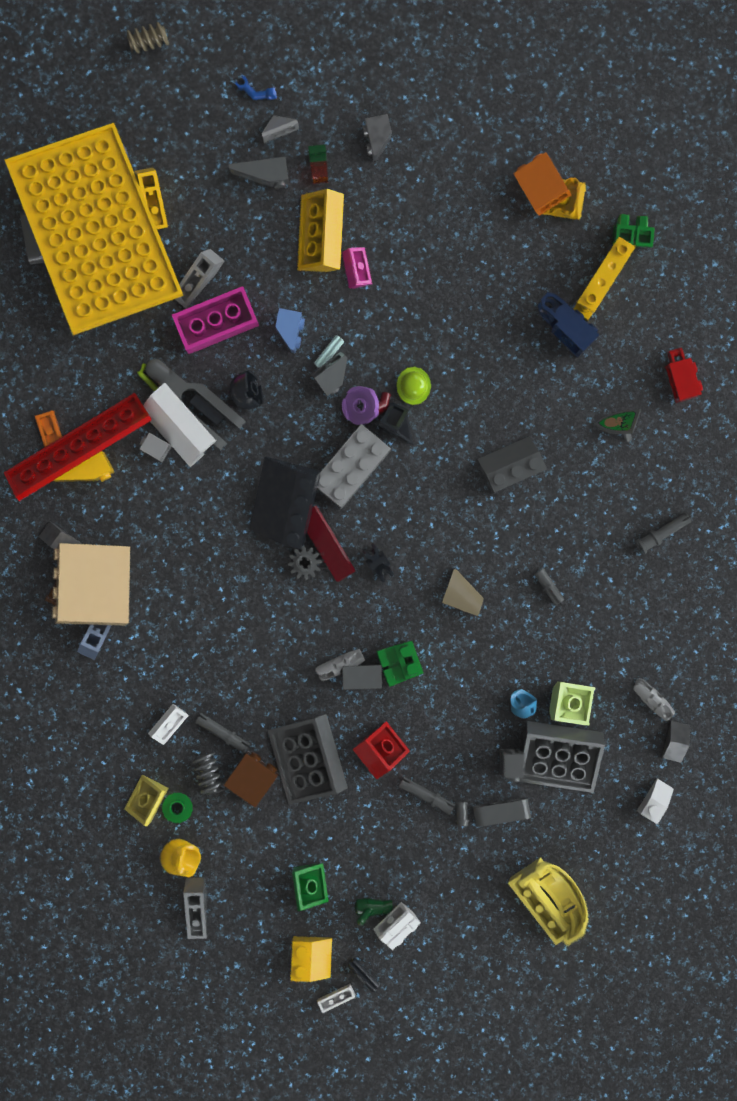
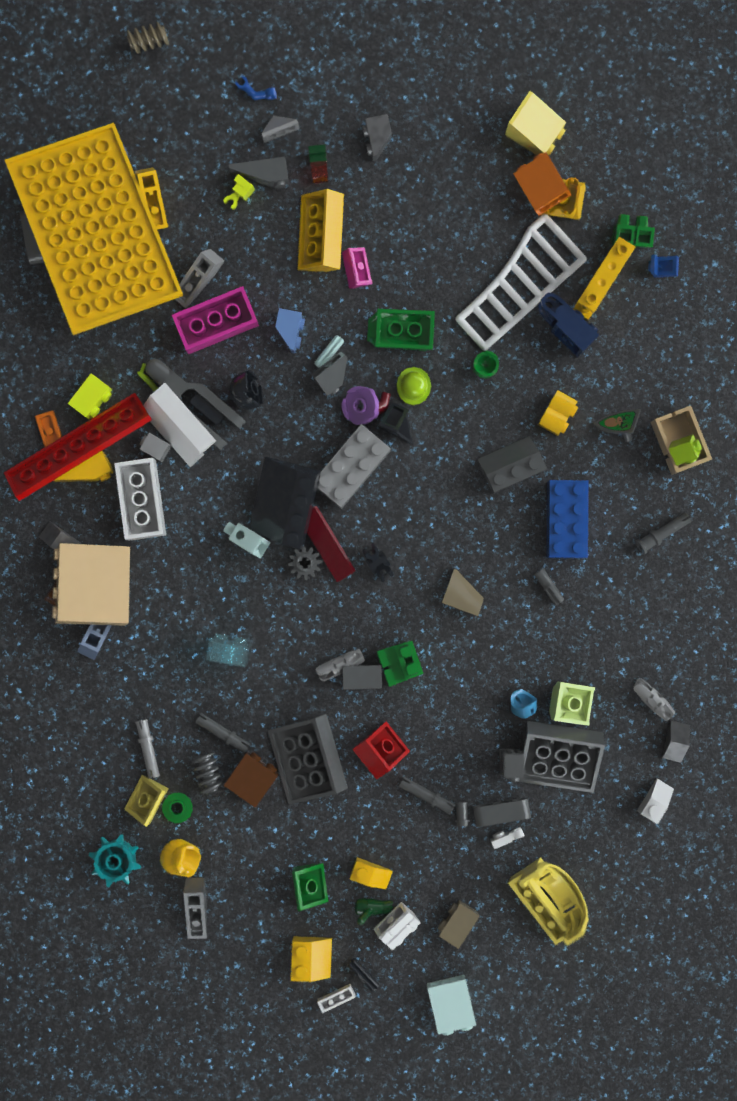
(90, 397): none -> neon yellow brick
(118, 870): none -> teal brick
(140, 499): none -> white brick
(147, 748): none -> light grey pin
(168, 724): white plate -> none
(228, 651): none -> clear light blue brick
(241, 189): none -> neon yellow piece
(251, 542): none -> light aqua torso
(370, 874): none -> yellow slope
(402, 329): none -> green slope
(451, 1005): none -> light aqua brick
(458, 923): none -> dark tan brick
(486, 364): none -> green piece
(500, 838): none -> white plate
(511, 265): none -> white bar
(535, 126): none -> light yellow slope
(558, 412): none -> yellow brick
(567, 519): none -> blue brick
(664, 266): none -> blue bracket
(674, 427): none -> tan piece
(683, 376): red brick -> none
(685, 450): none -> lime brick

